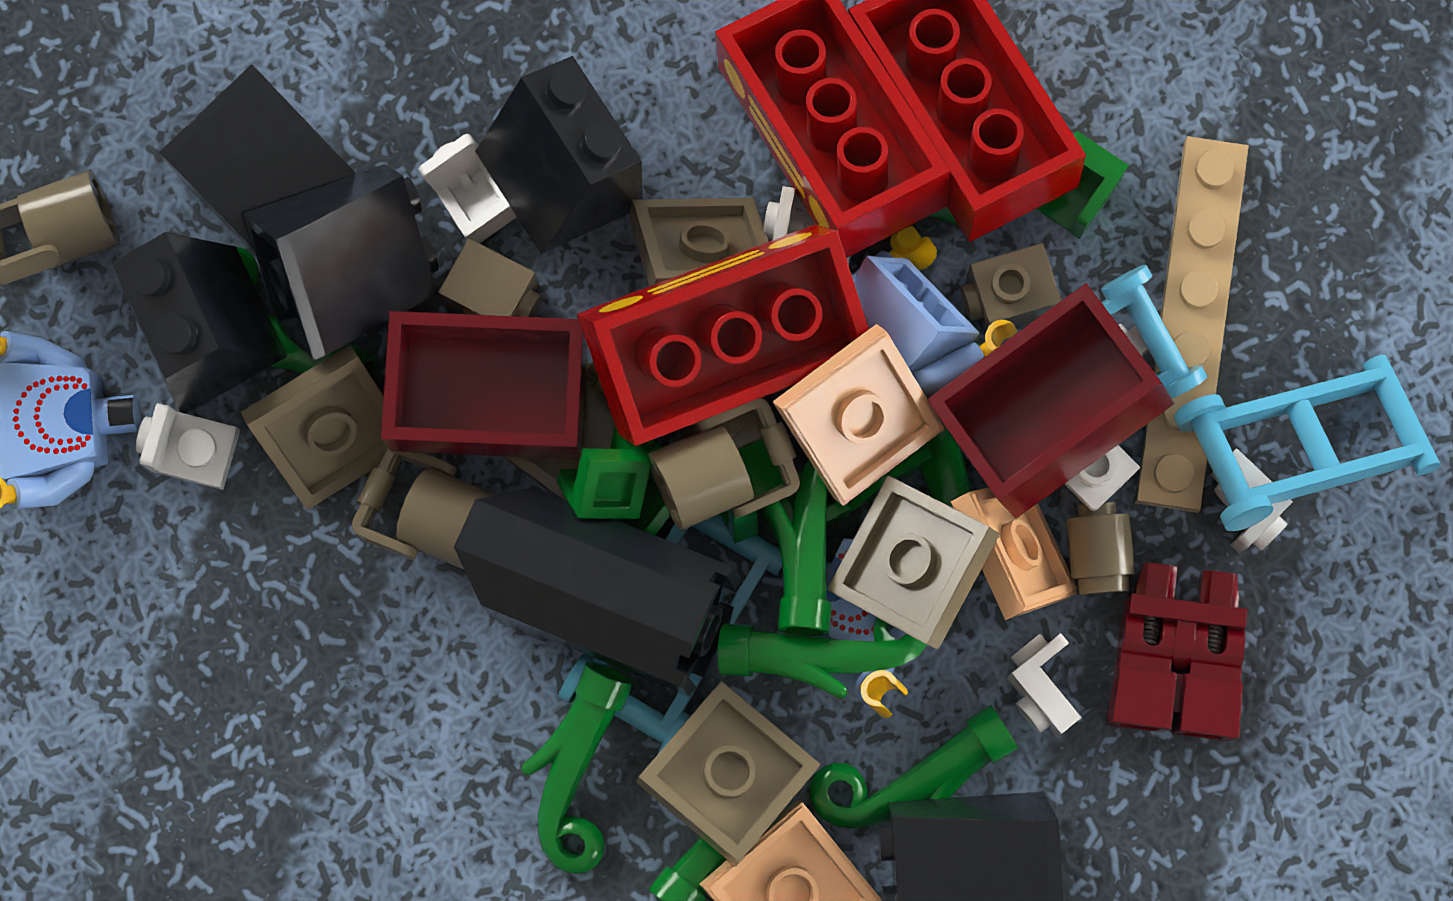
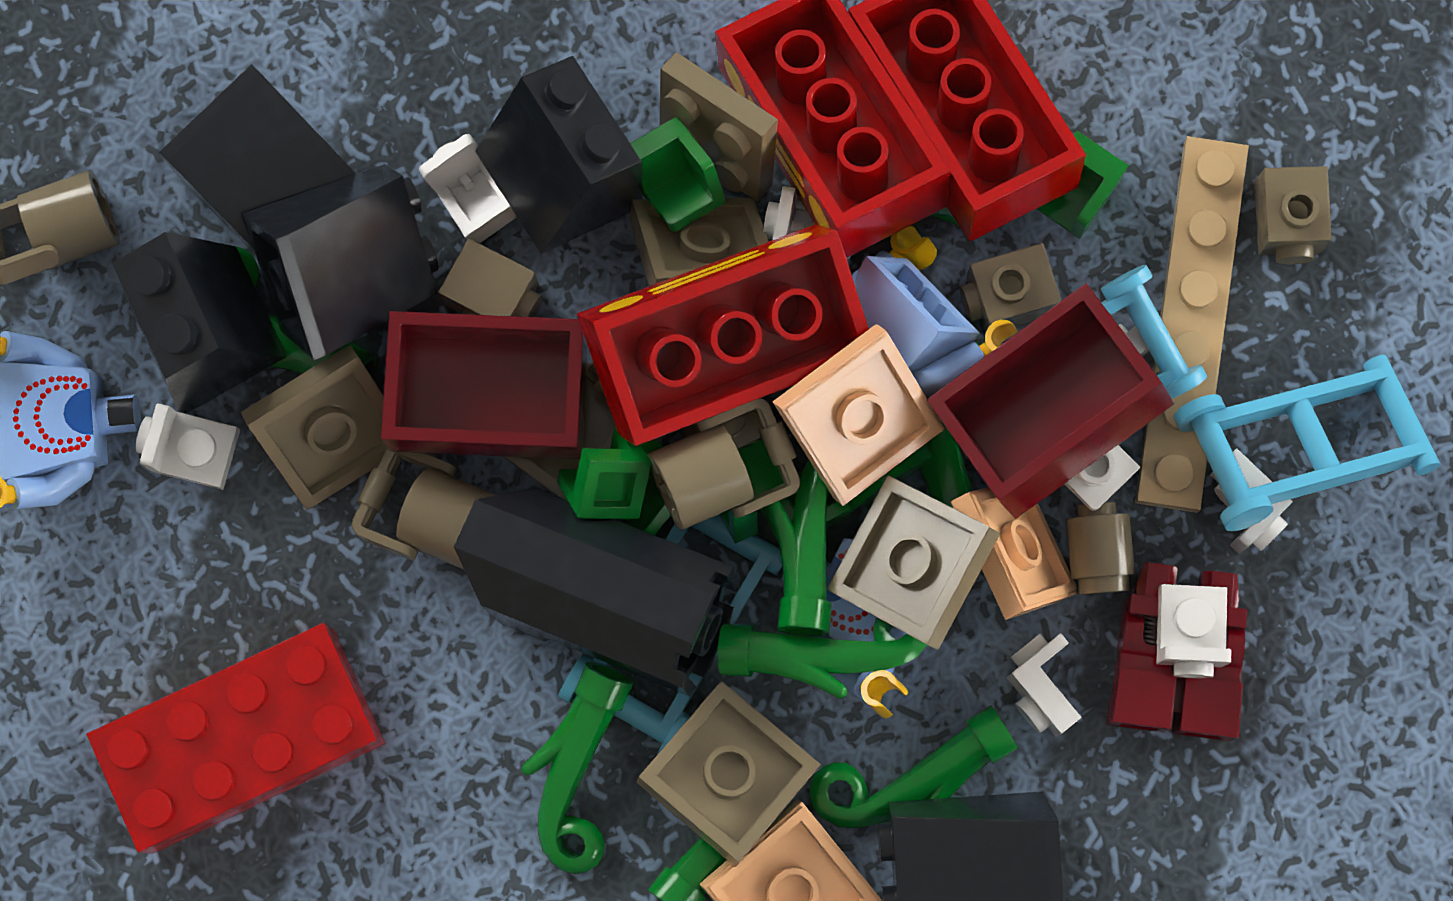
(235, 739): none -> red brick
(677, 175): none -> green panel
(724, 123): none -> dark tan plate
(1192, 629): none -> white bracket
(1293, 213): none -> dark tan brick

